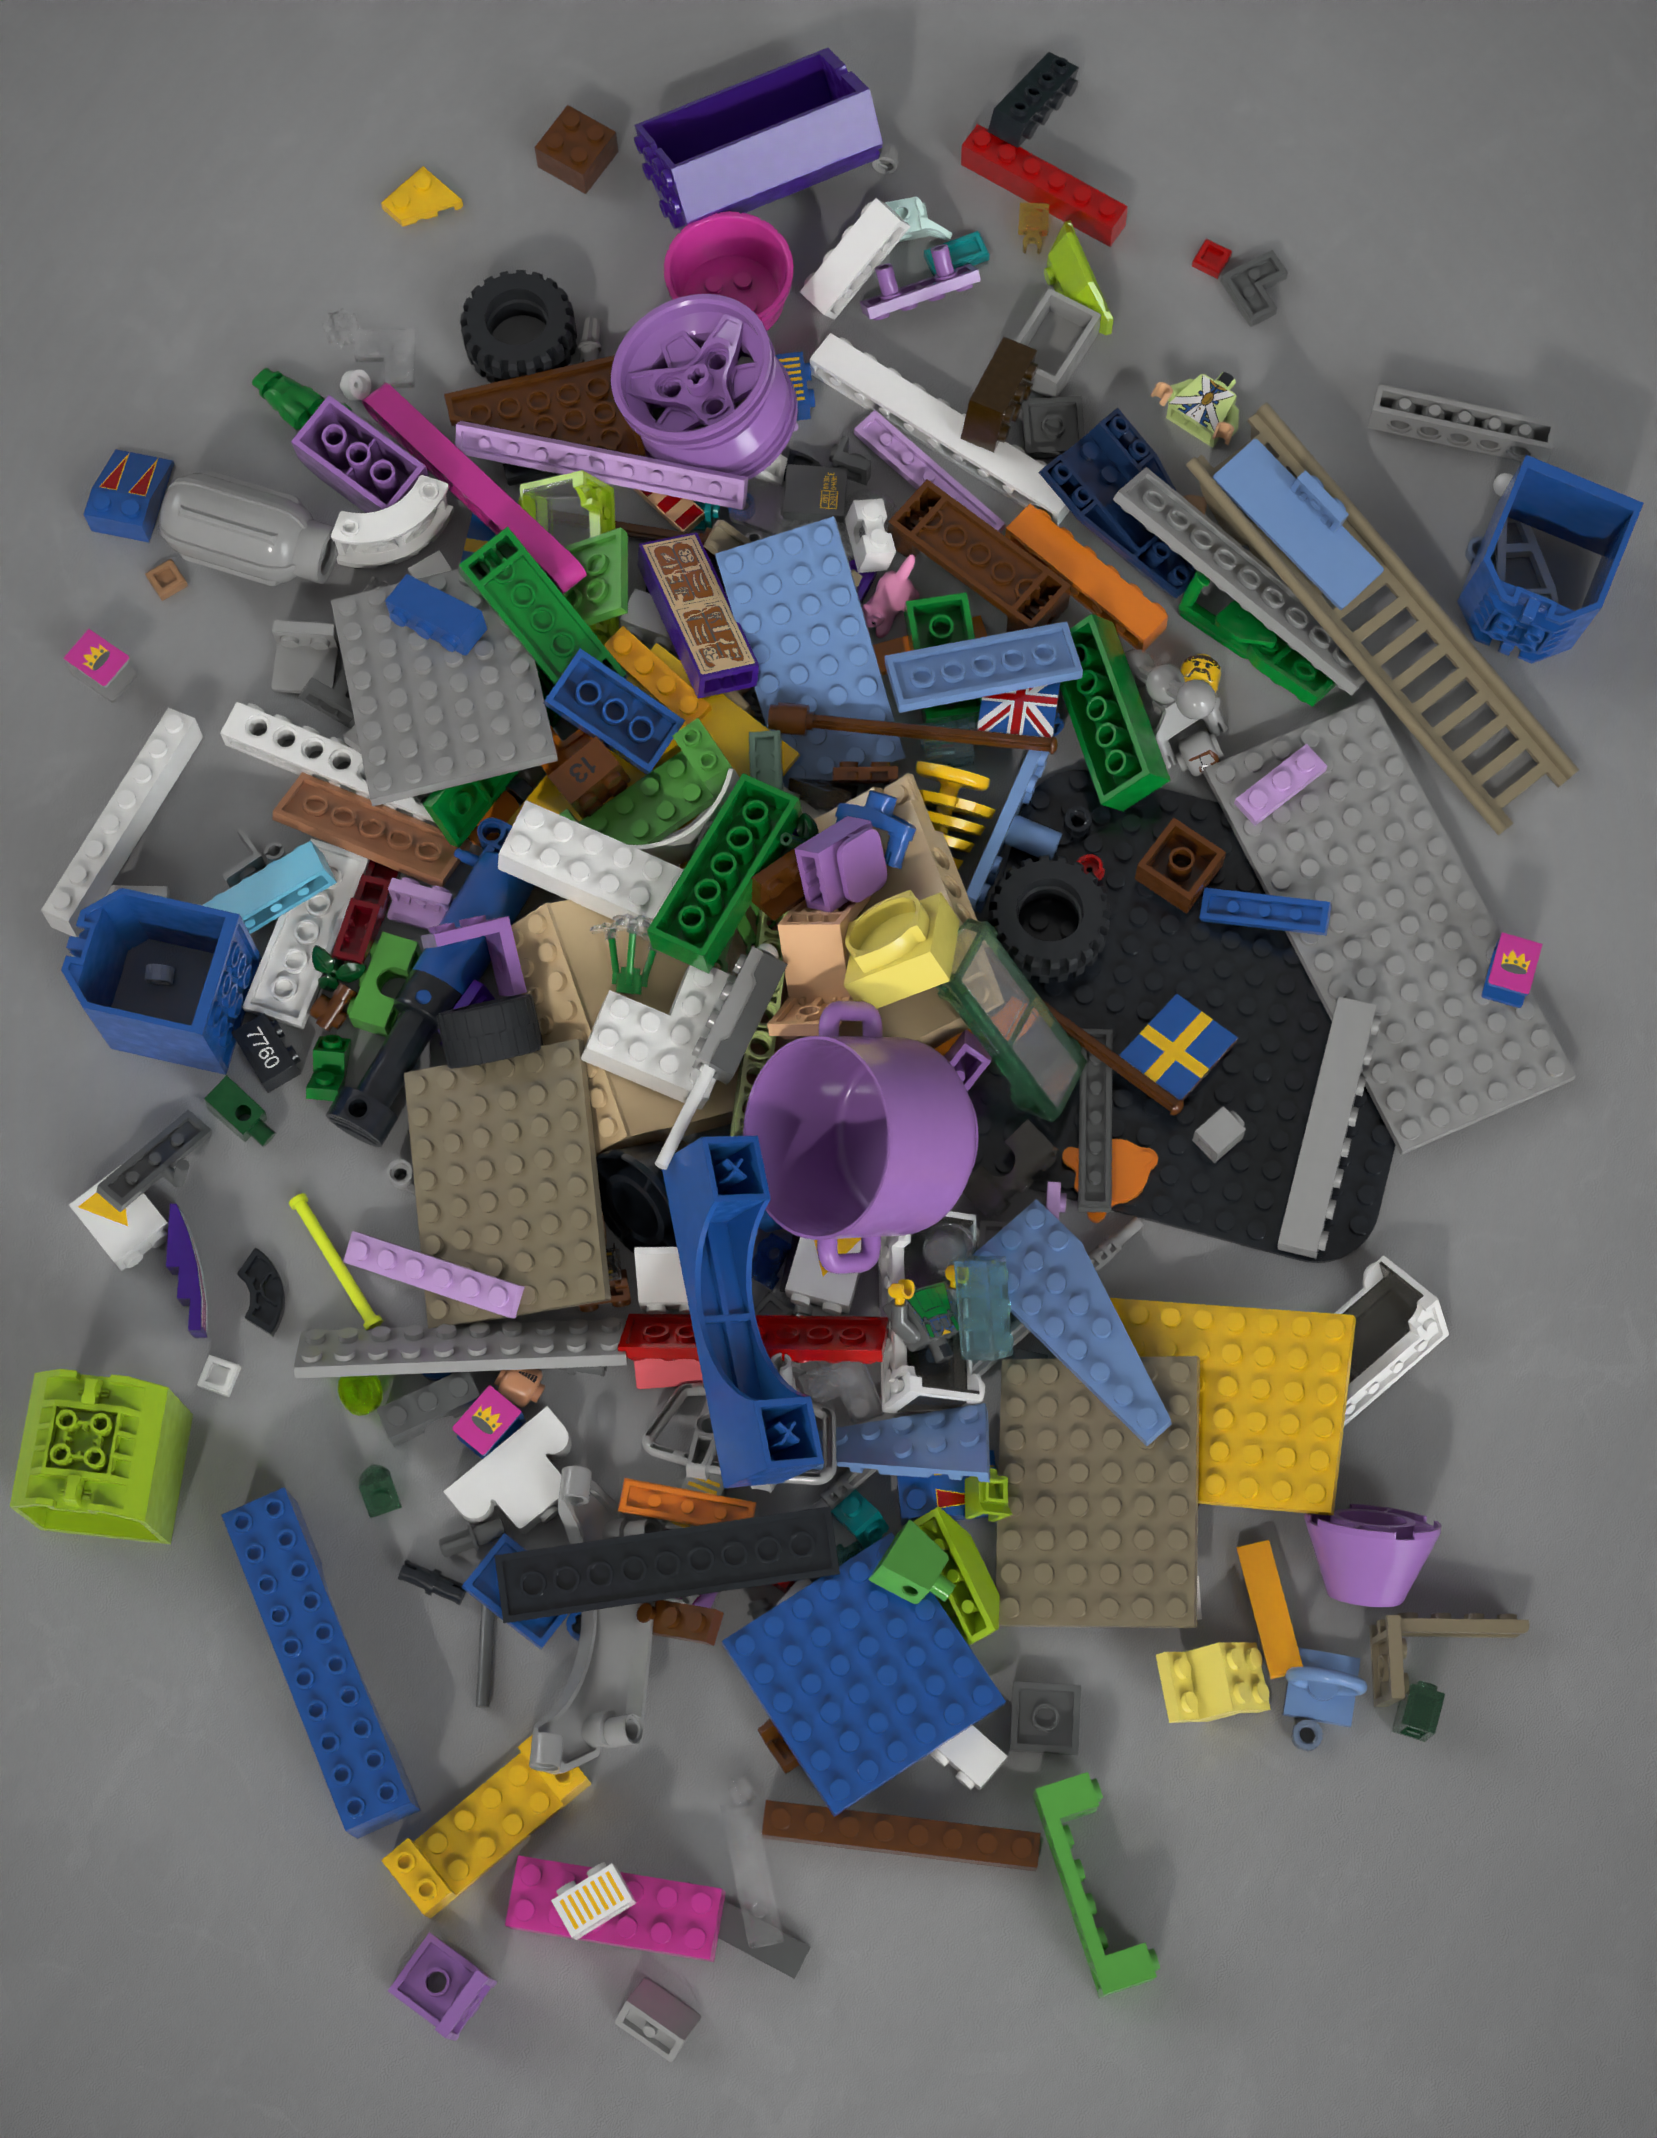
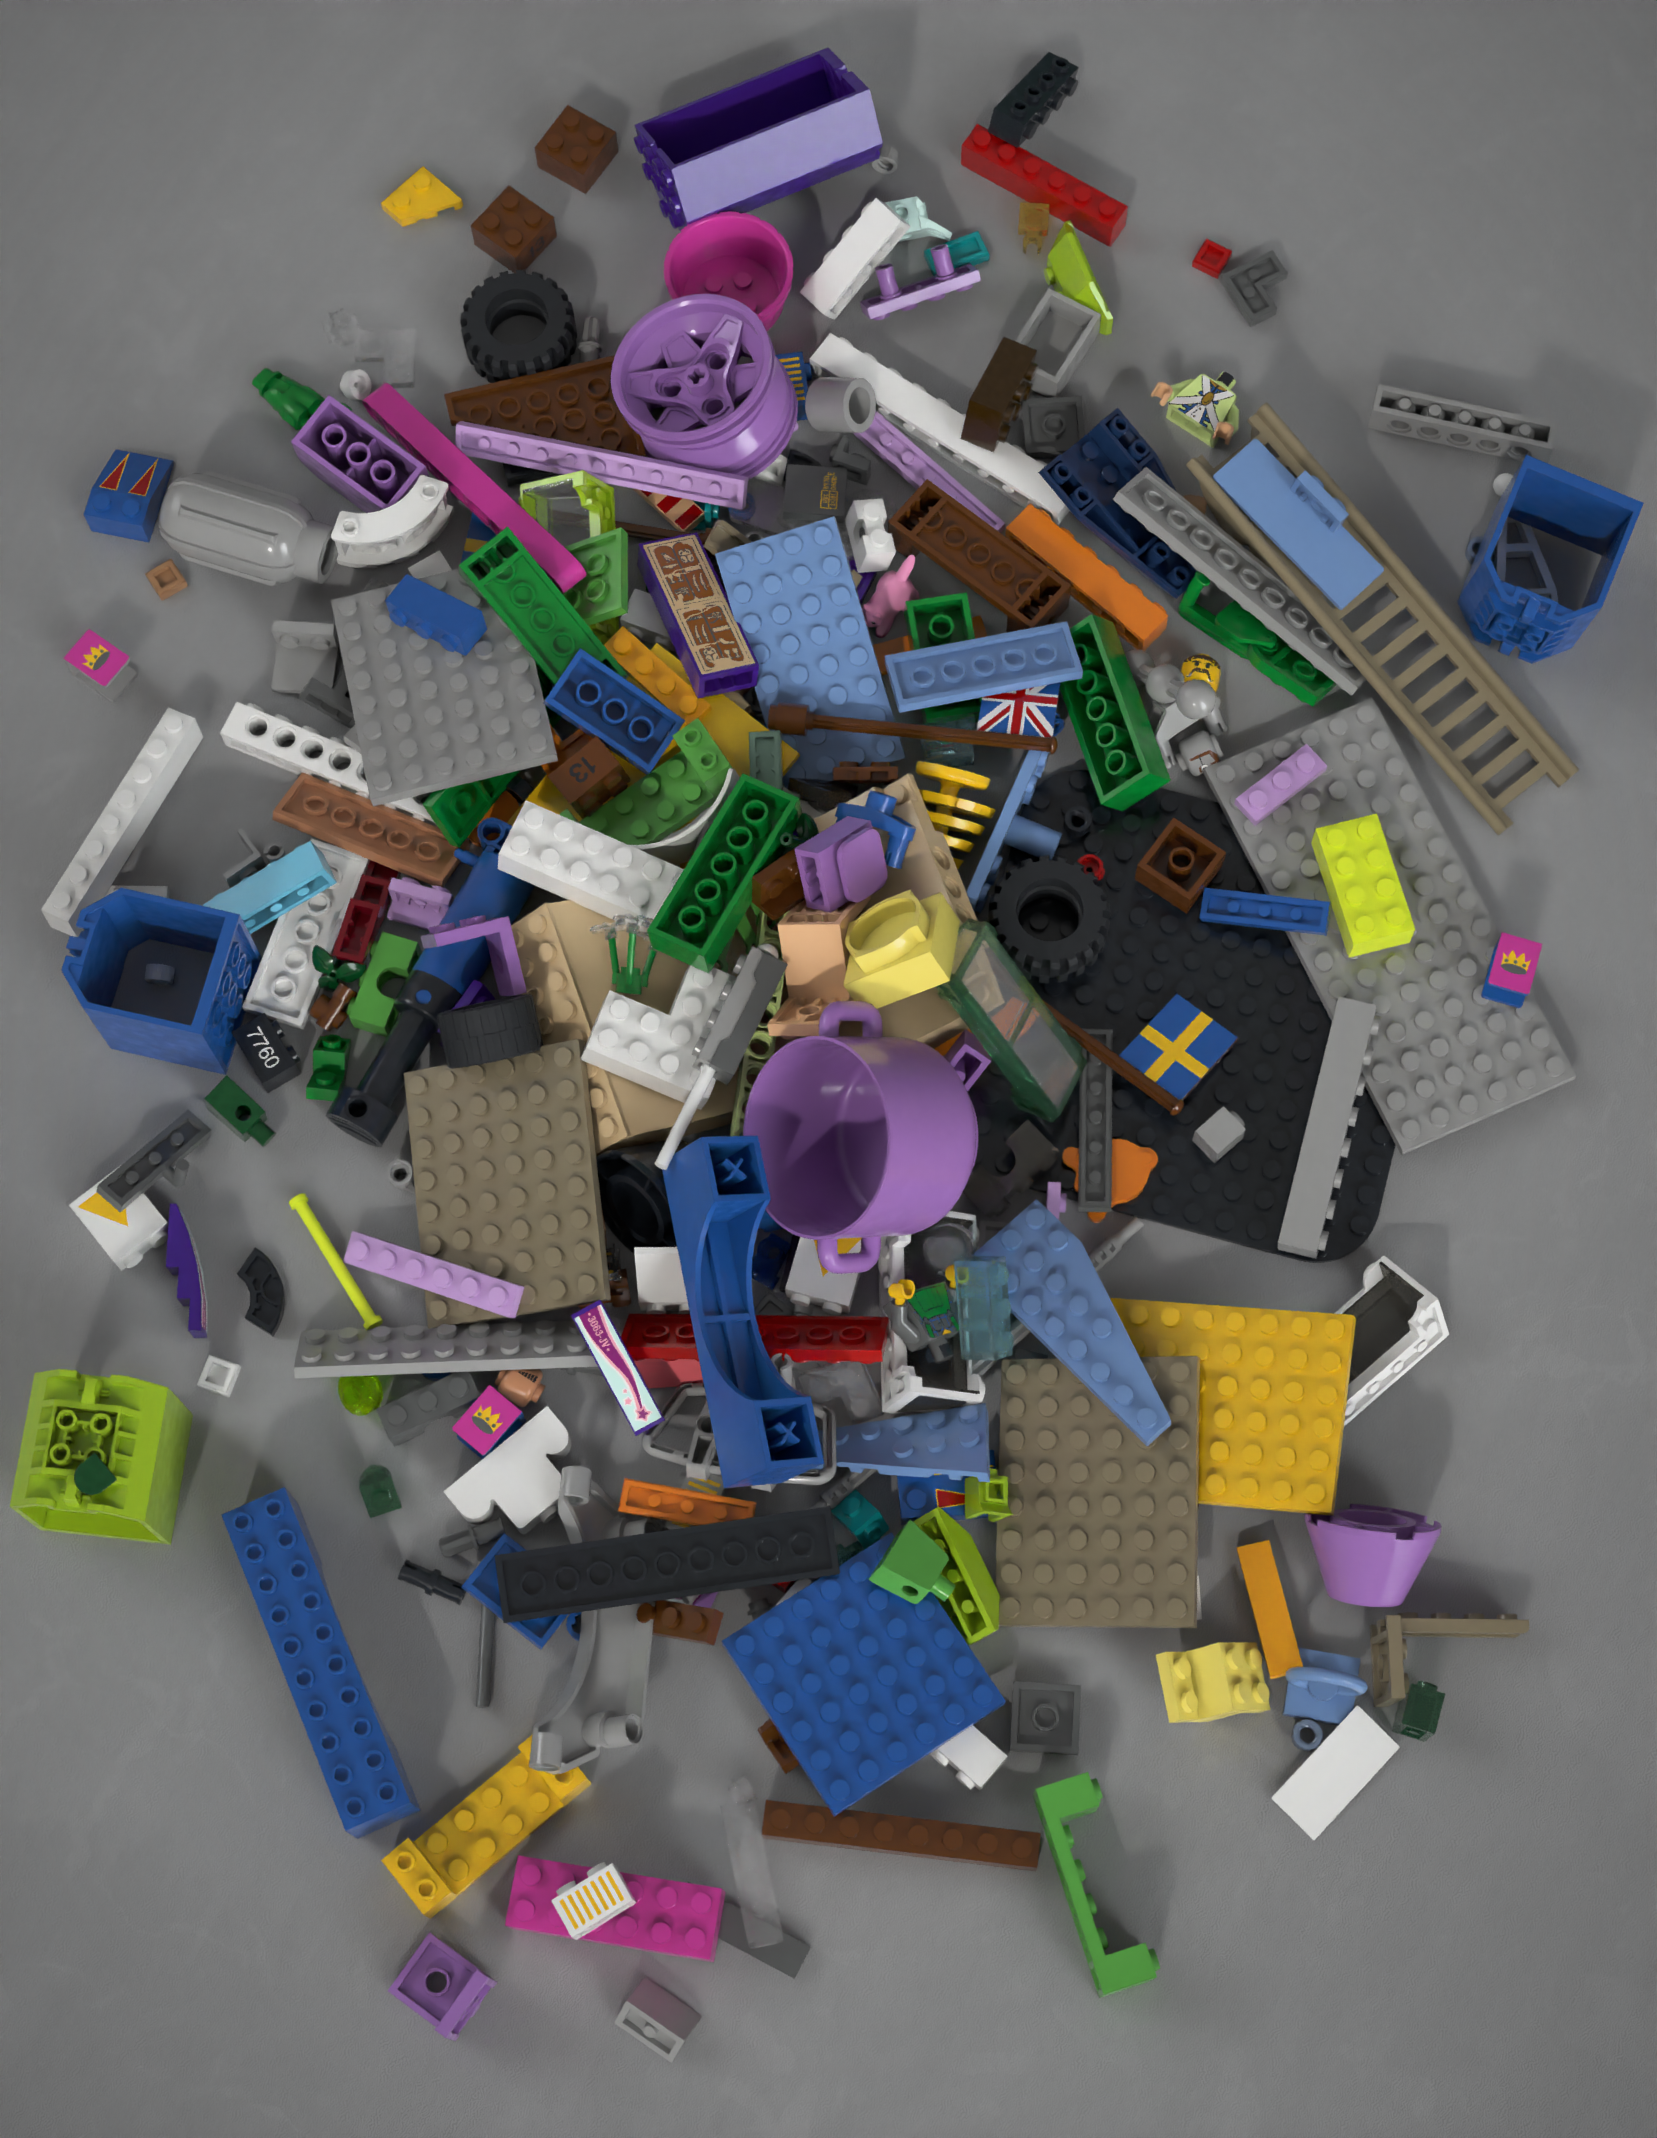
(93, 1475): none -> dark green tile
(513, 230): none -> reddish brown brick
(618, 1367): none -> slope
(840, 404): none -> light grey piece
(1335, 1772): none -> white sticker
(1362, 885): none -> neon yellow brick

